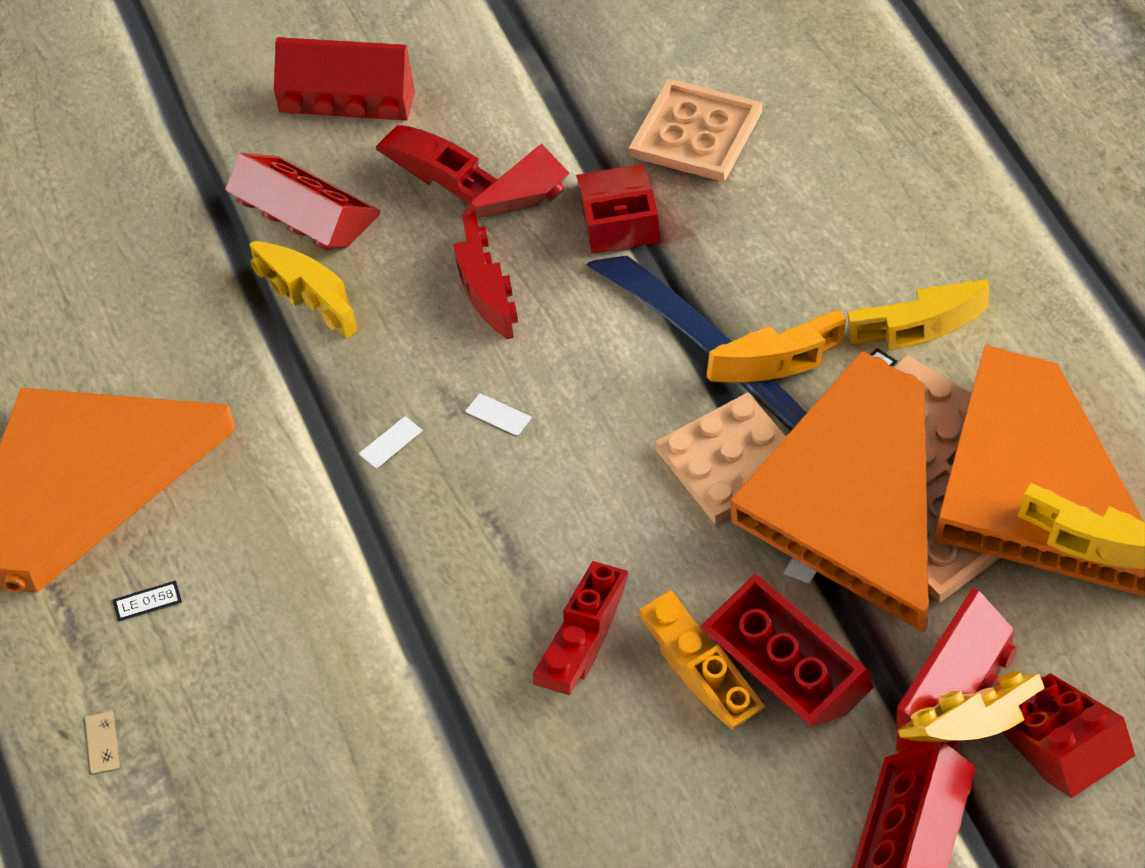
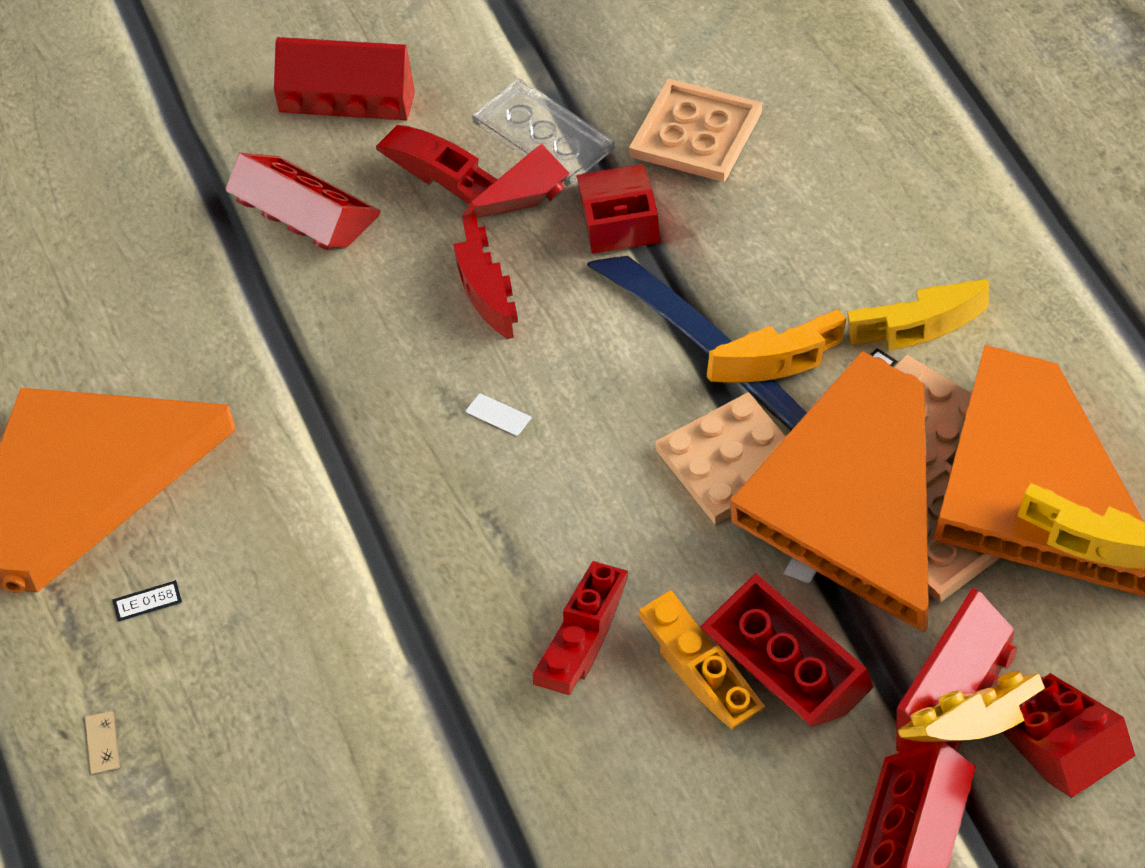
(307, 280): yellow slope -> none
(390, 442): white sticker -> none
(527, 118): none -> clear tile

